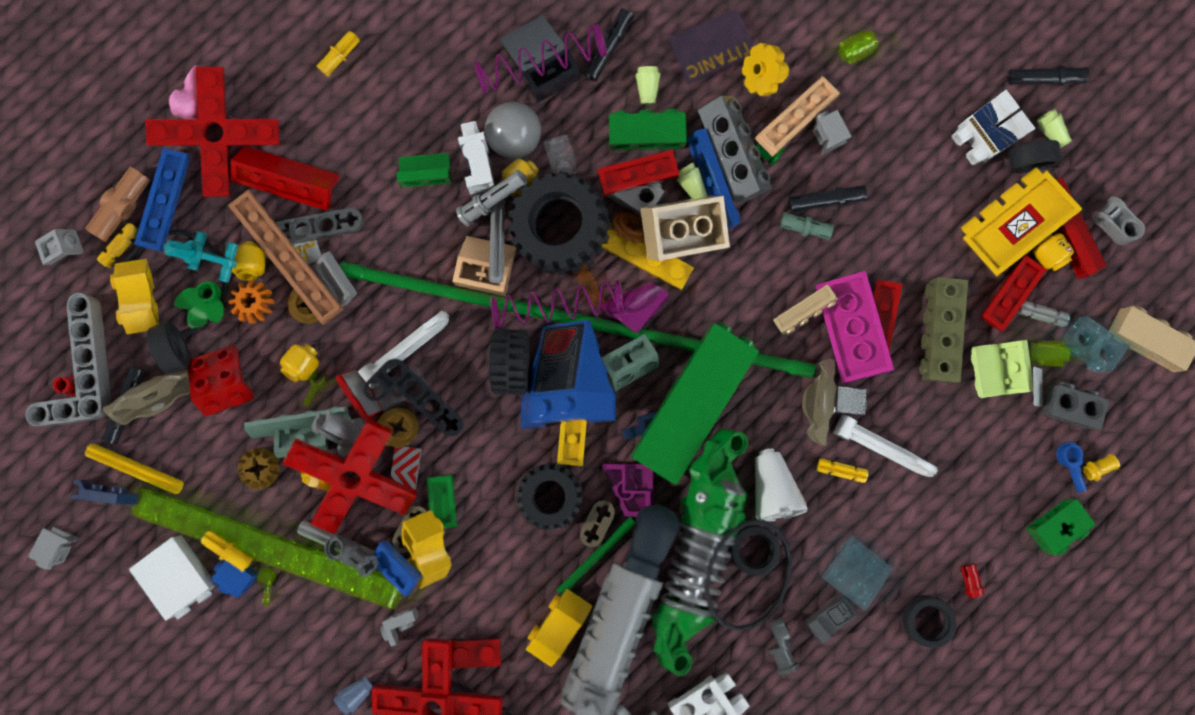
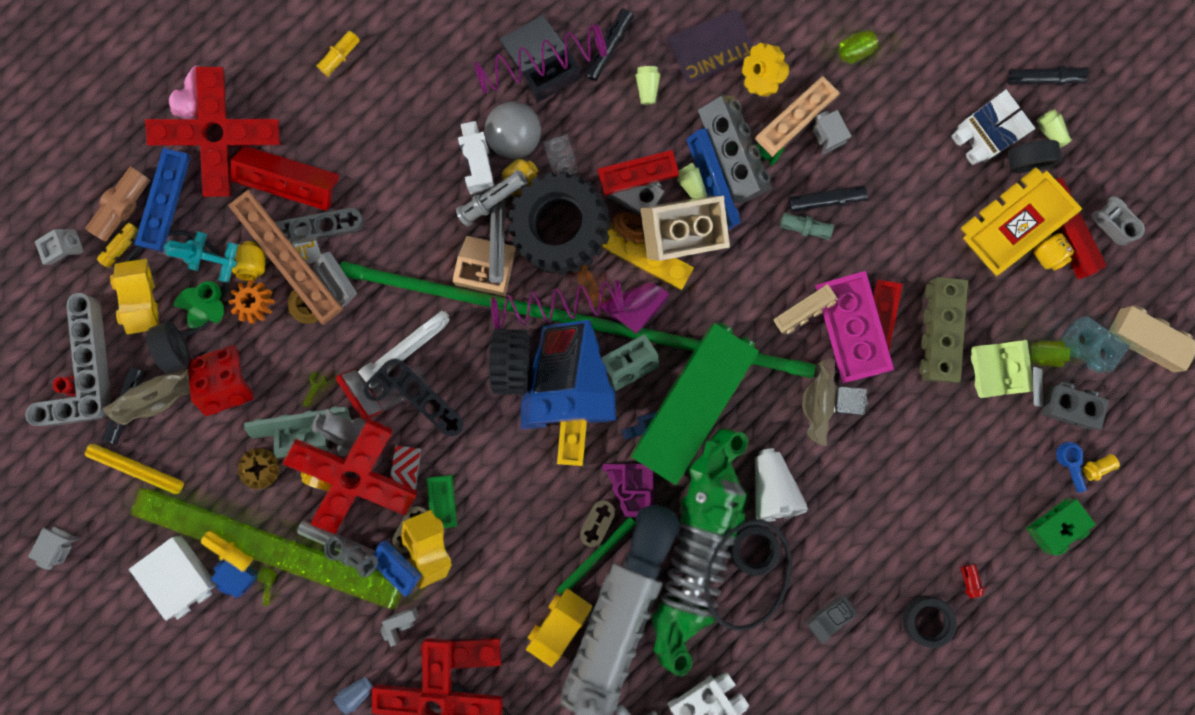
(100, 493): dark blue plate -> none
(299, 362): yellow head -> none
(410, 425): pearl gold gear -> none
(424, 170): green panel -> none
(541, 518): black tyre -> none
(647, 130): green brick -> none
(781, 650): dark grey connector -> none
(842, 470): yellow axle -> none
(848, 428): white piece -> none
(857, 573): clear light blue slope -> none
(1013, 293): red plate -> none
(1044, 314): light grey axle -> none

